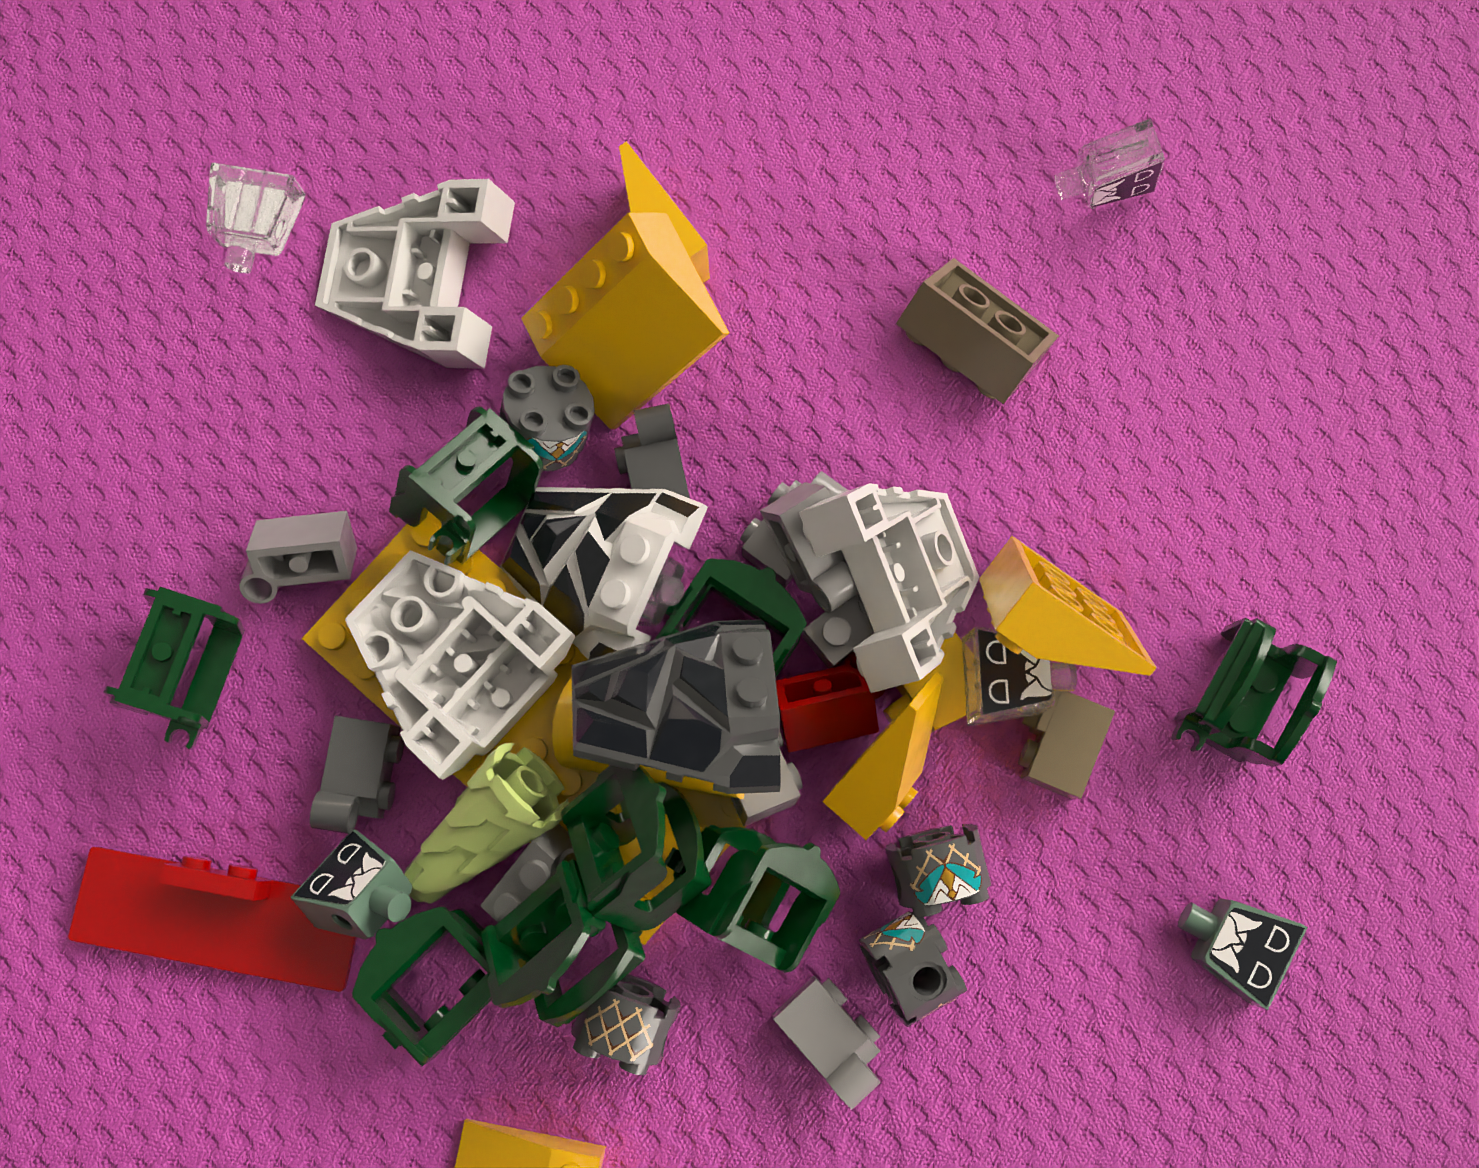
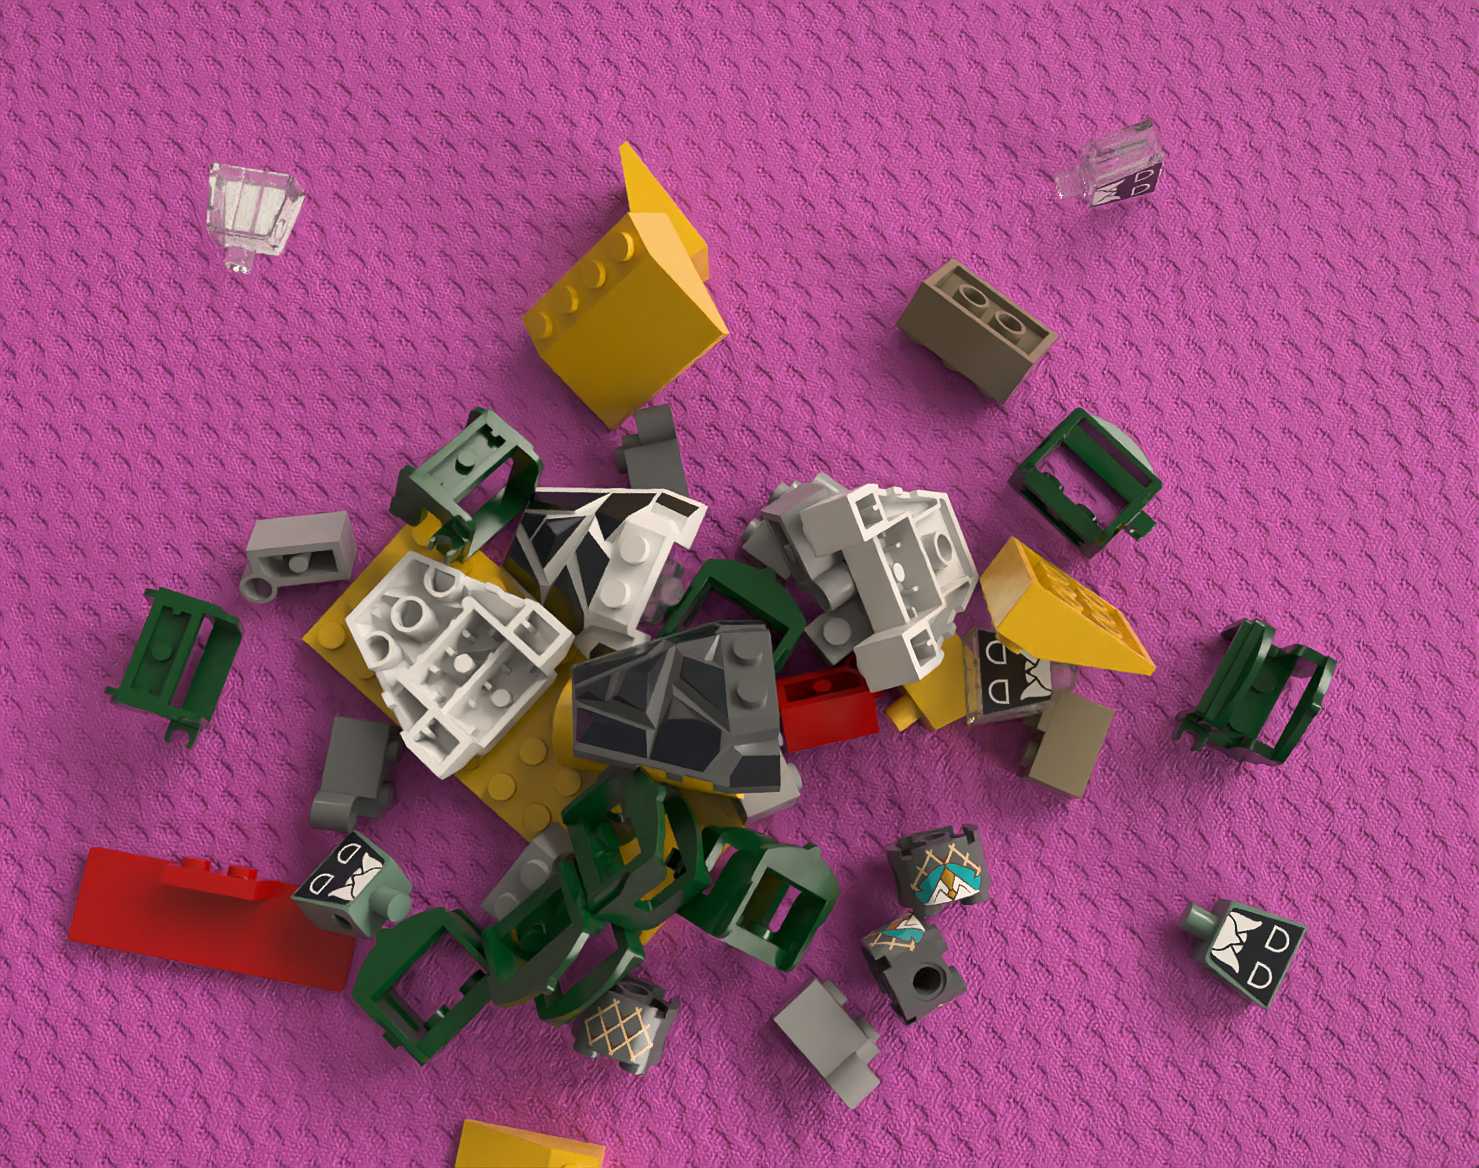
(406, 267): white wedge -> none
(497, 814): yellowish green cone -> none
(550, 412): dark grey brick -> none
(882, 778): yellow slope -> none
(1113, 458): none -> dark green animal

